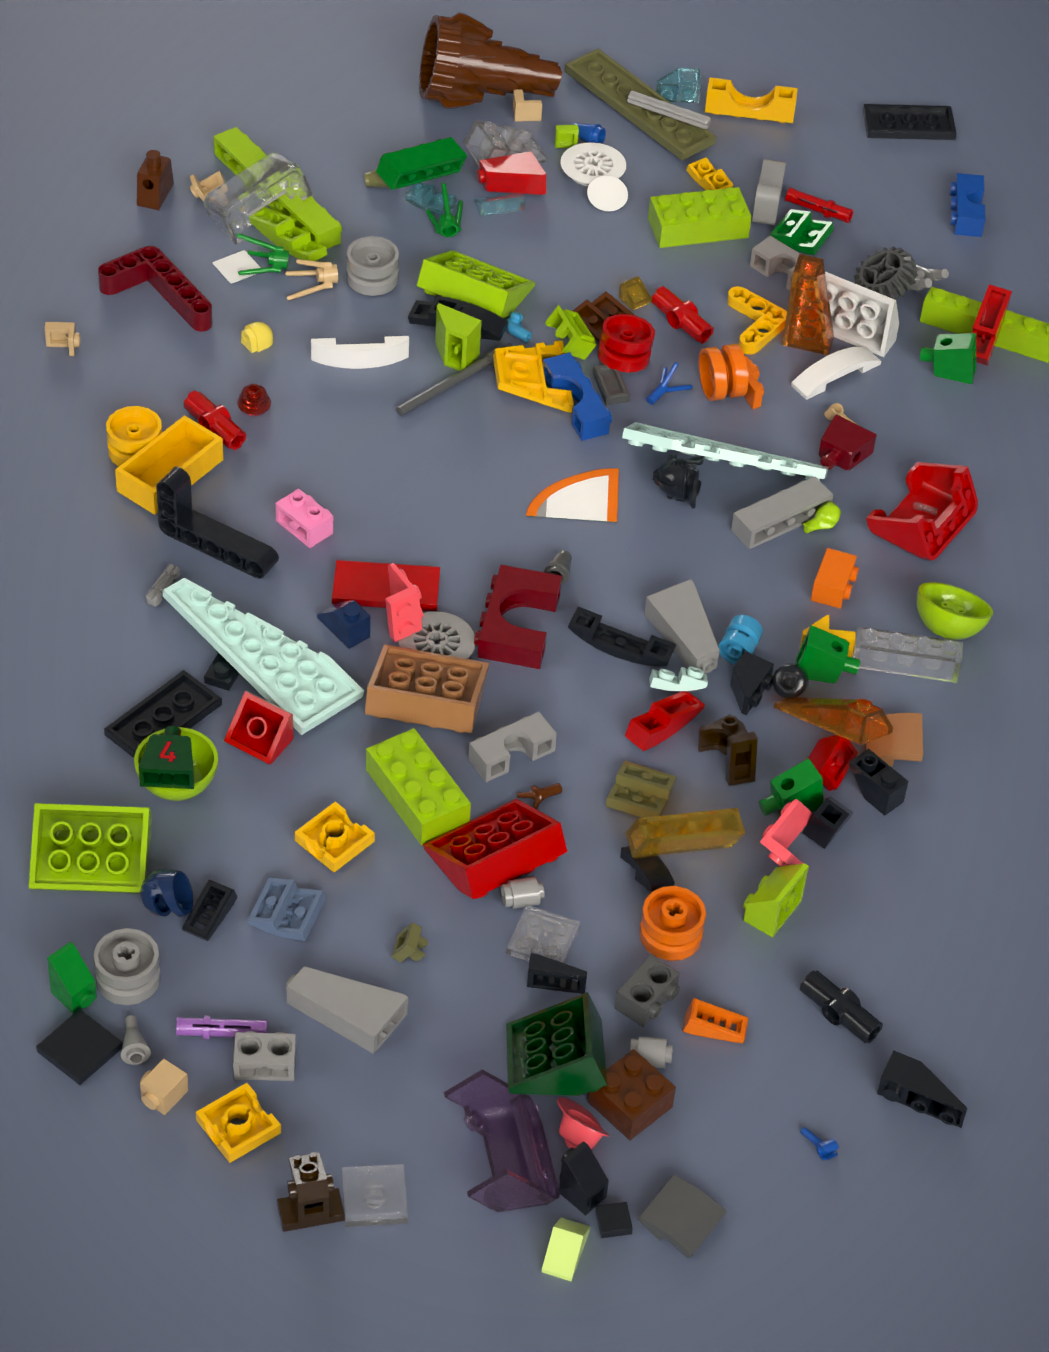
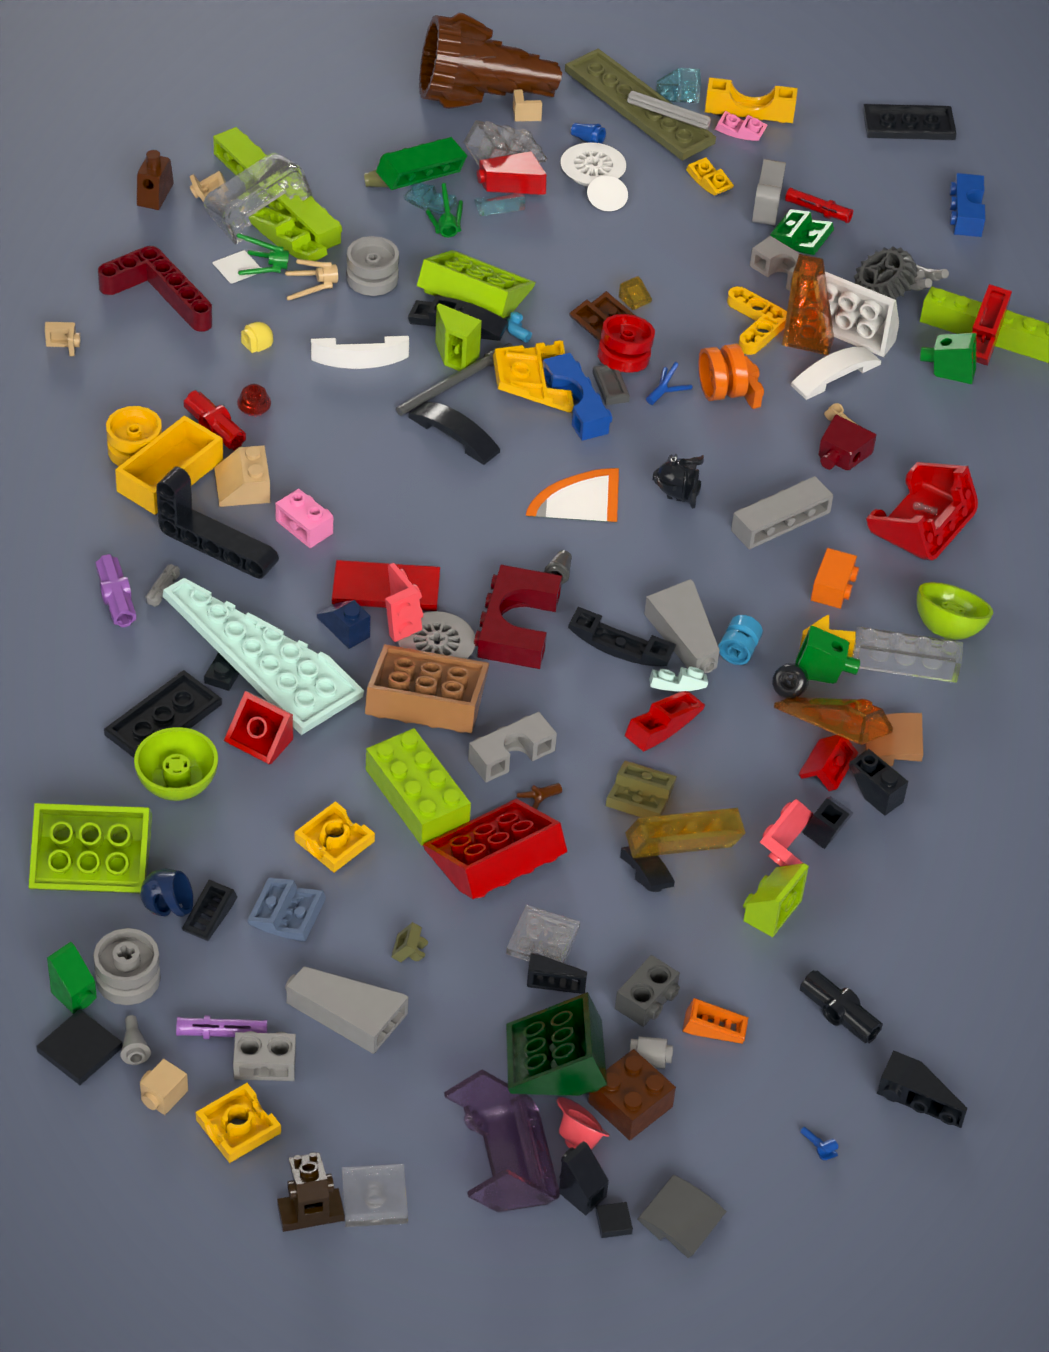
(115, 590): none -> medium lavender piece
(167, 761): dark green torso -> none
(243, 477): none -> tan slope
(459, 427): none -> black slope
(522, 892): light grey brick -> none
(565, 1248): yellowish green slope -> none
(566, 136): lime tile -> none
(571, 325): lime window -> none
(672, 923): orange wheel -> none
(682, 314): red piece -> none
(699, 217): lime piece -> none
(713, 450): light aqua wing -> none
(734, 741): dark brown tile -> none
(745, 129): none -> bright pink slope
(750, 679): black slope -> none
(798, 783): green torso -> none
(825, 518): lime animal -> none

